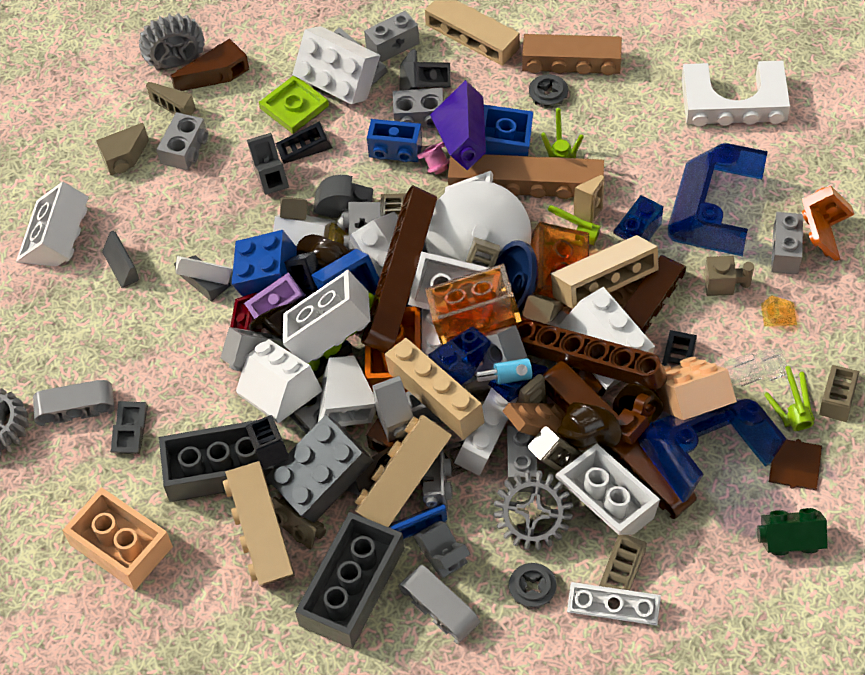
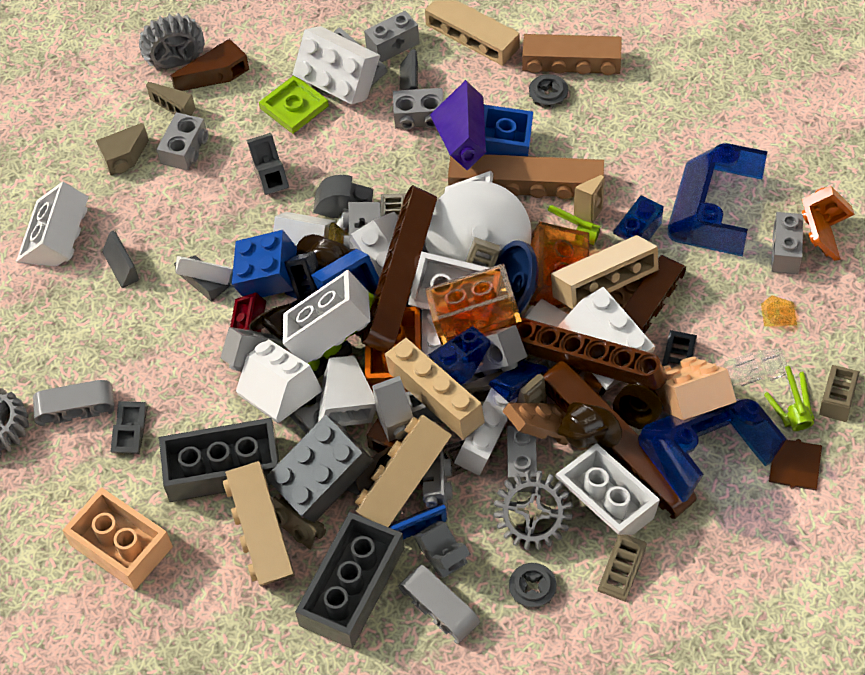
(267, 442): black slope -> none
(277, 294): lavender slope -> none
(293, 208): dark tan slope -> none
(312, 148): black slope -> none
(394, 140): blue brick -> none
(428, 74): dark grey slope -> none
(435, 158): bright pink brick -> none
(508, 372): medium azure piece -> none
(542, 308): dark tan slope -> none
(553, 449): dark tan slope -> none
(561, 147): lime plant -> none
(633, 607): white tile -> none
(635, 422): reddish brown plate -> none
(707, 107): white arch -> none
(722, 276): dark tan brick -> none
(793, 531): dark green brick -> none

